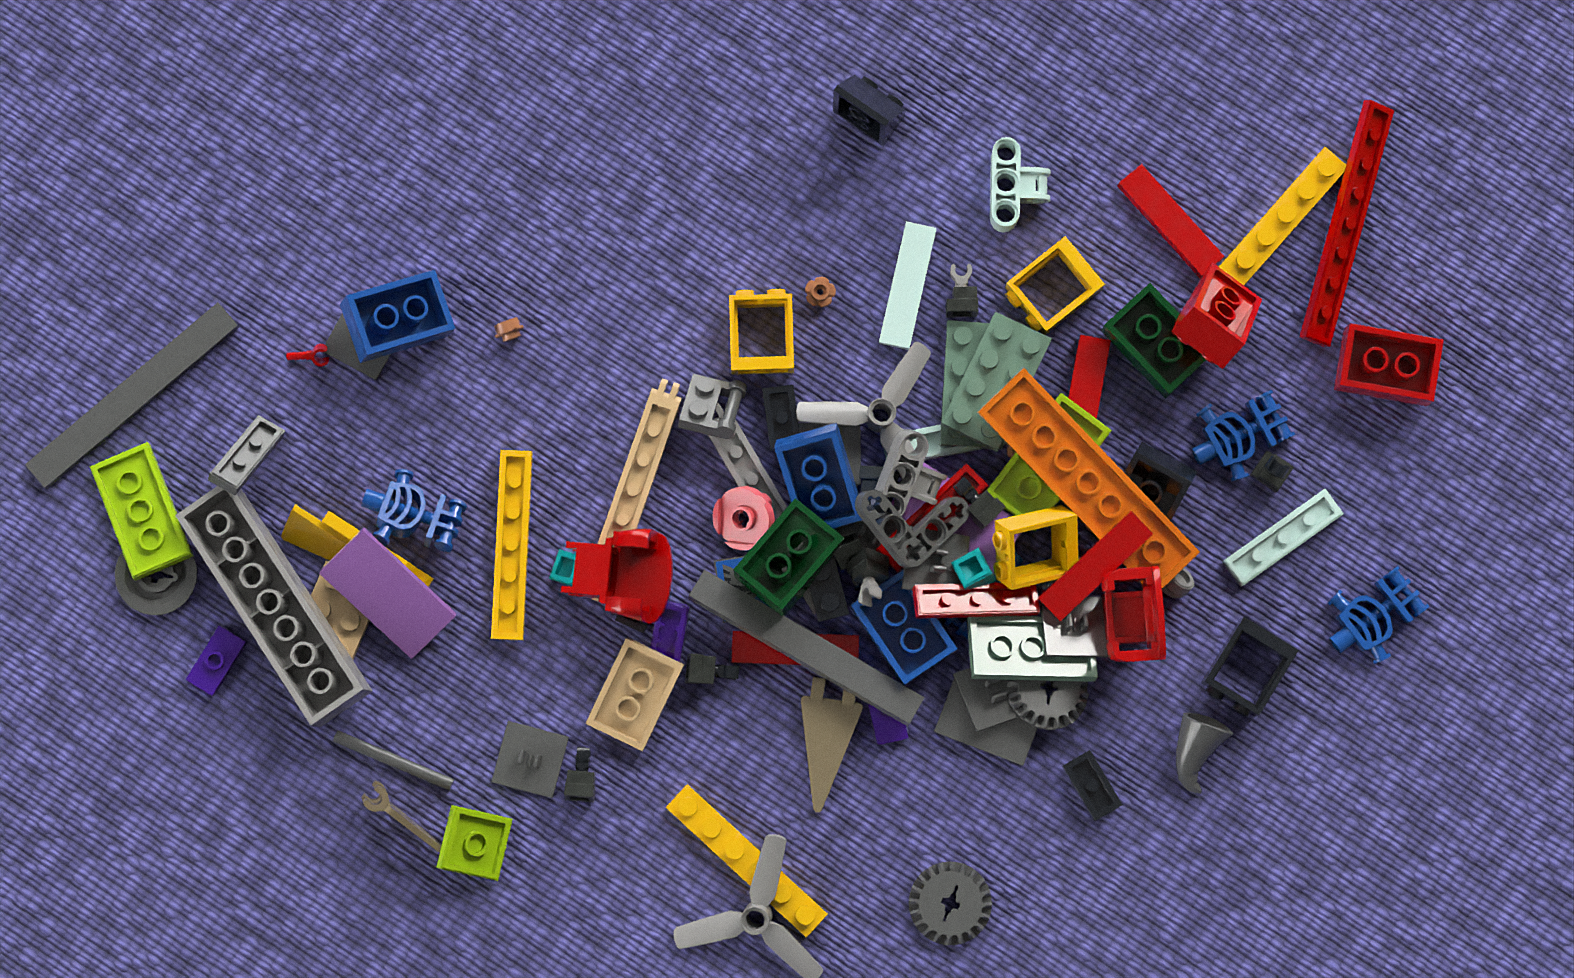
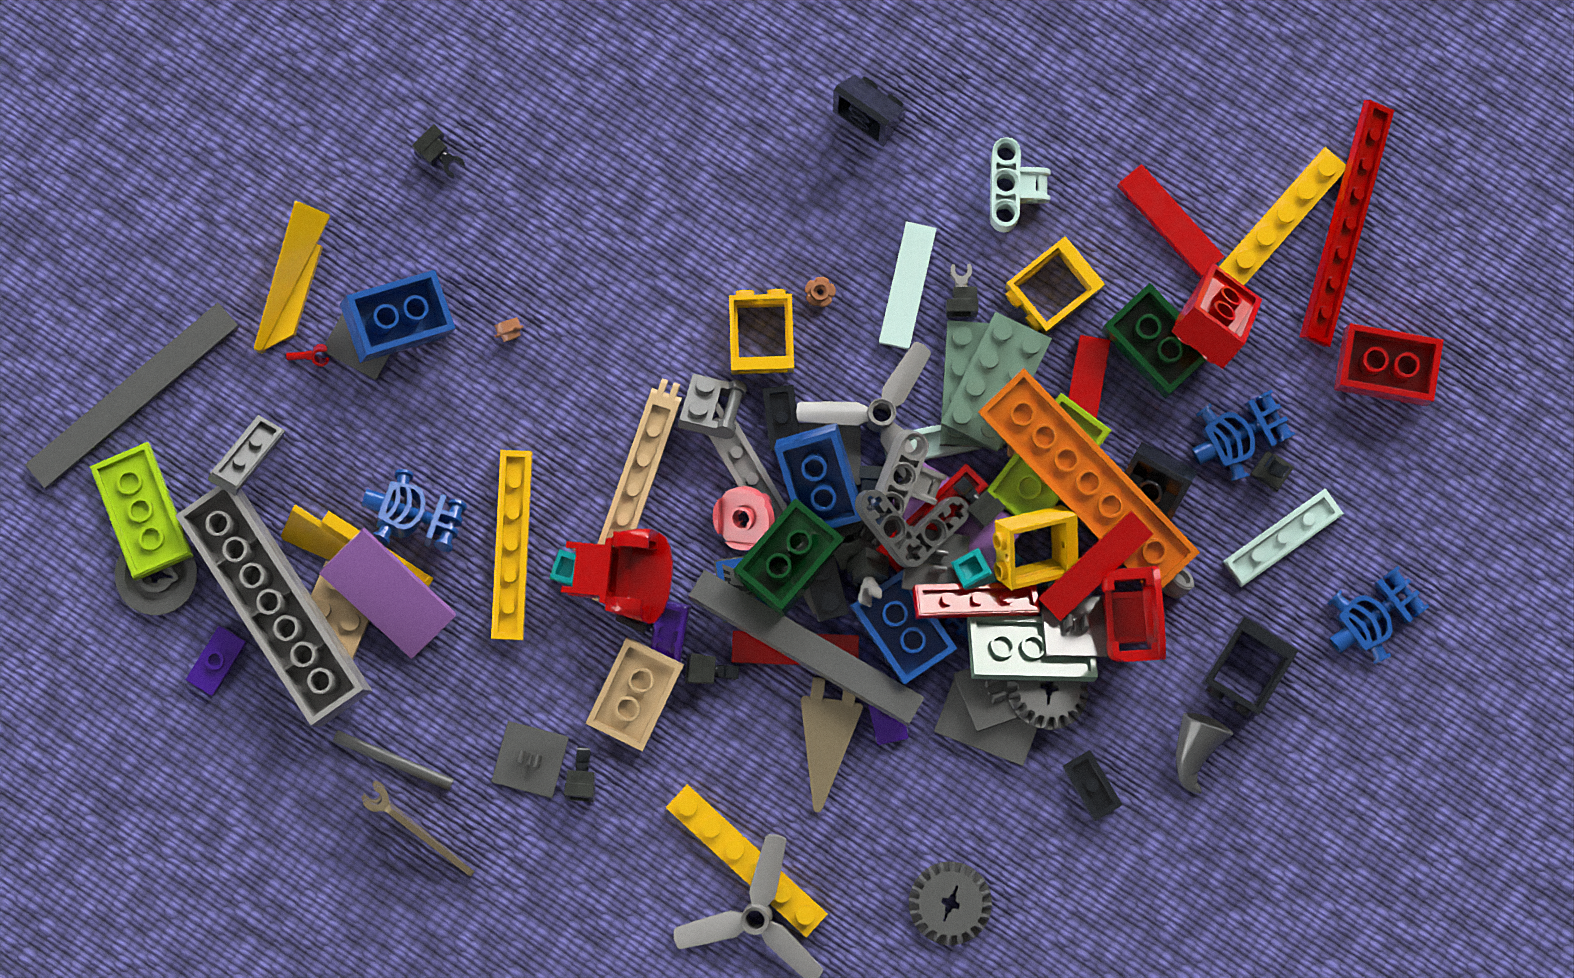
(292, 276): none -> yellow wedge
(433, 149): none -> pearl dark grey piece
(474, 843): lime plate -> none

